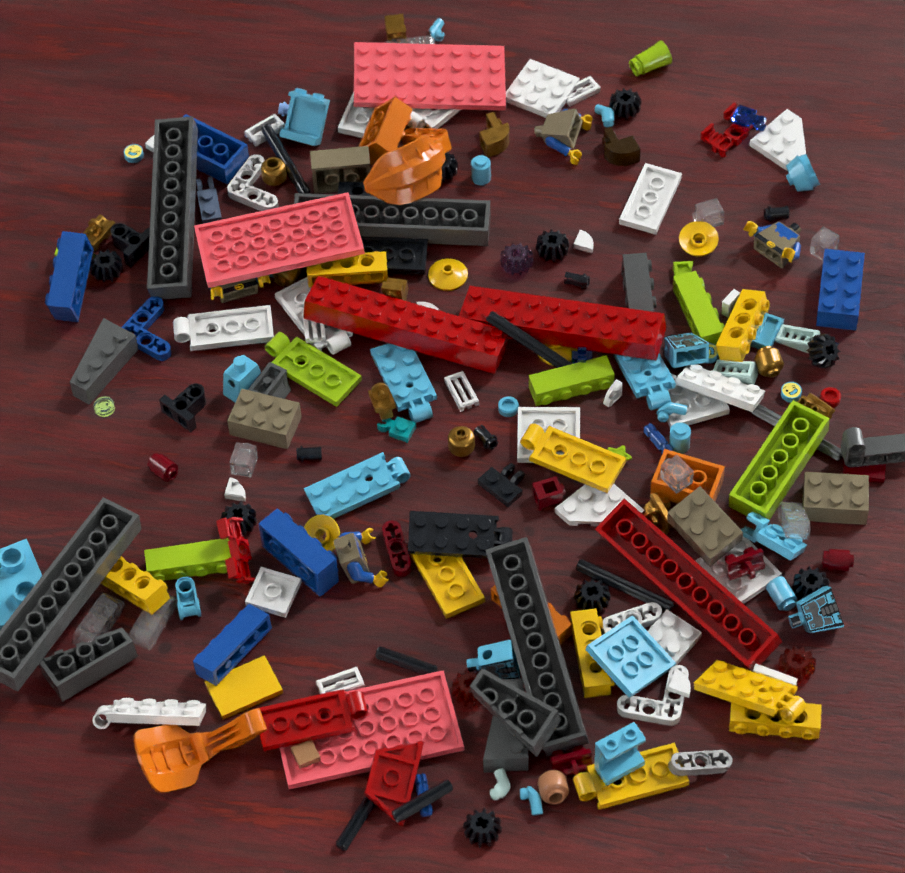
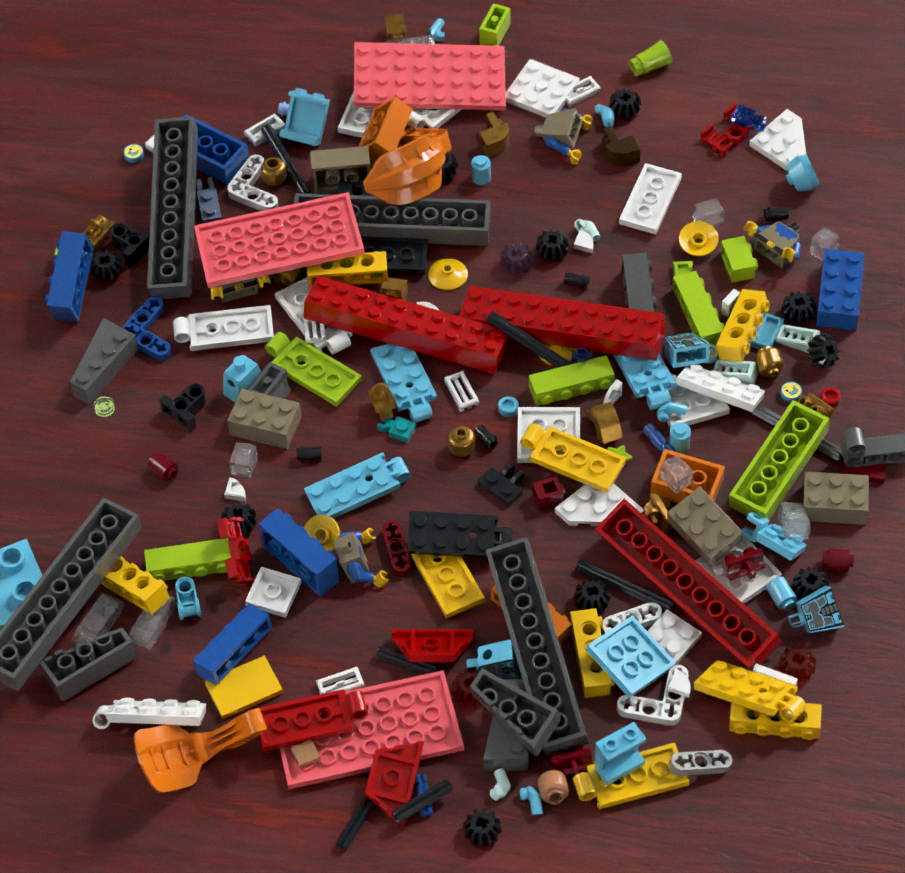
(432, 644): none -> red wing
(495, 25): none -> lime brick
(588, 227): none -> light aqua arm
(606, 422): none -> pearl gold brick
(738, 259): none -> lime brick
(798, 307): none -> black gear

